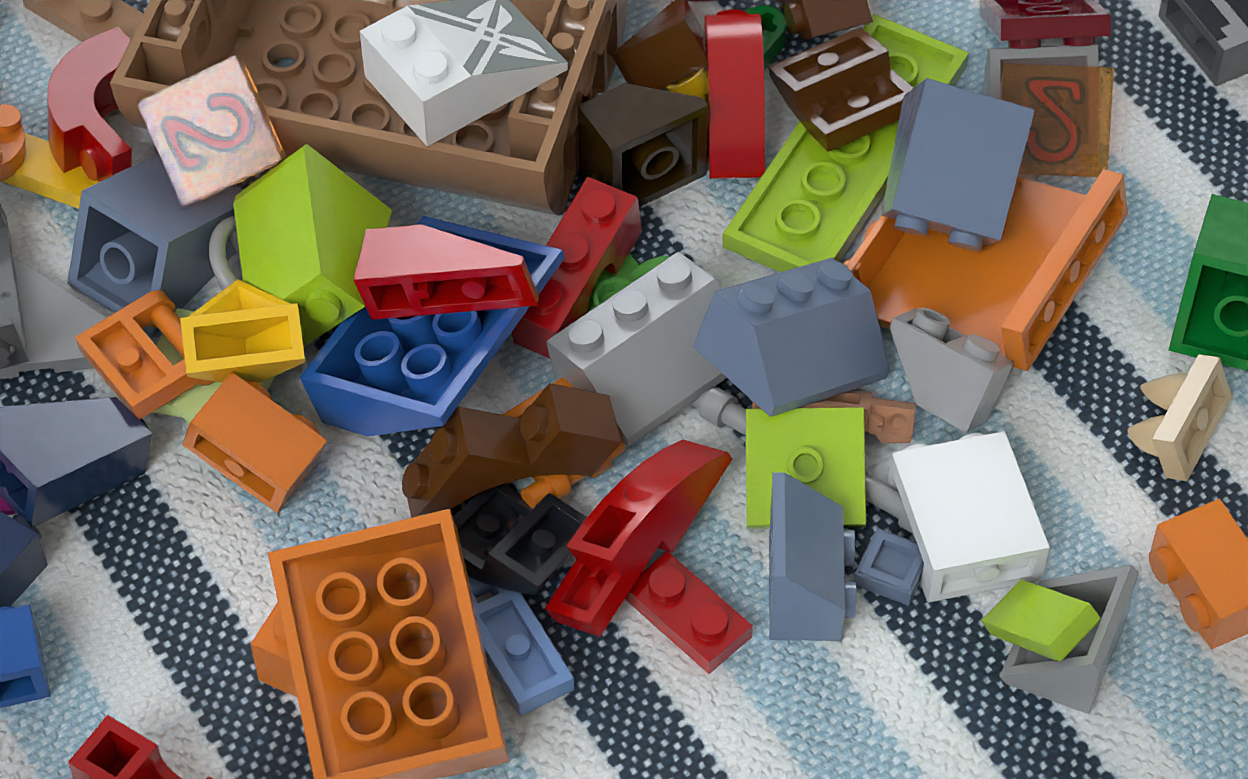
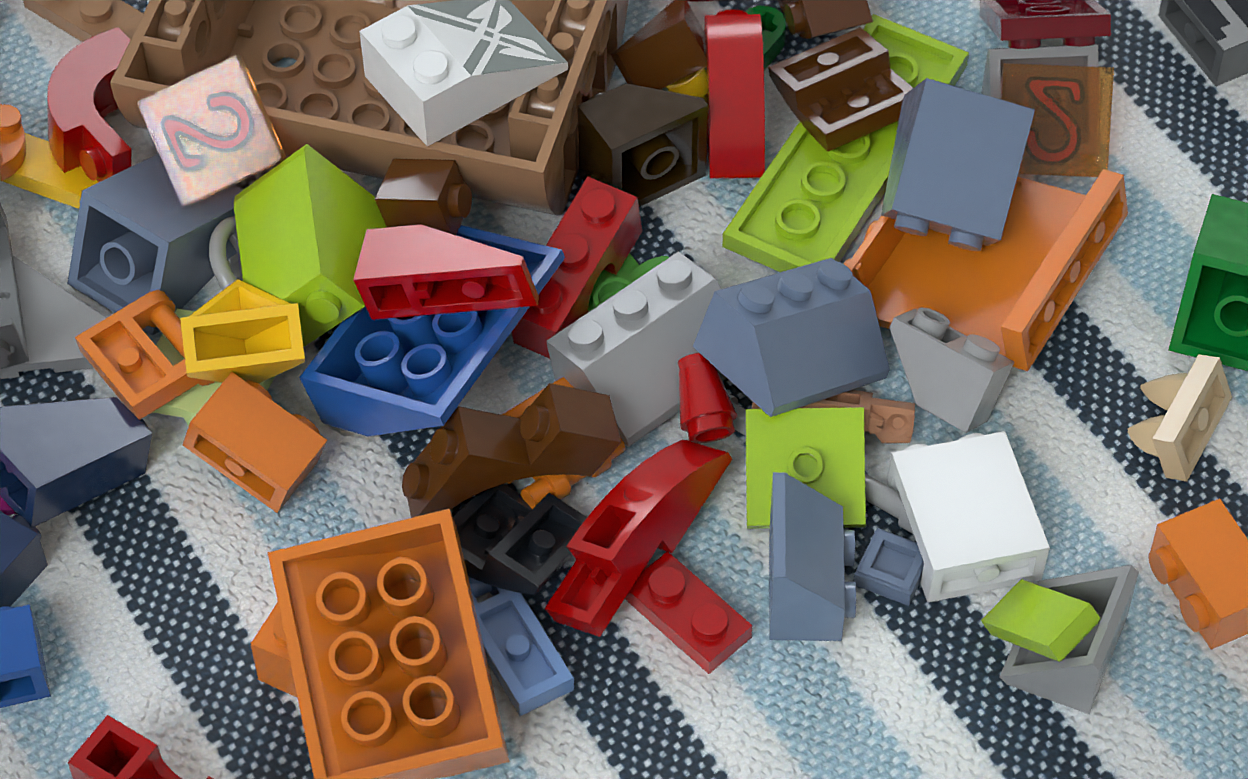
(424, 194): none -> reddish brown brick
(704, 401): none -> red cone

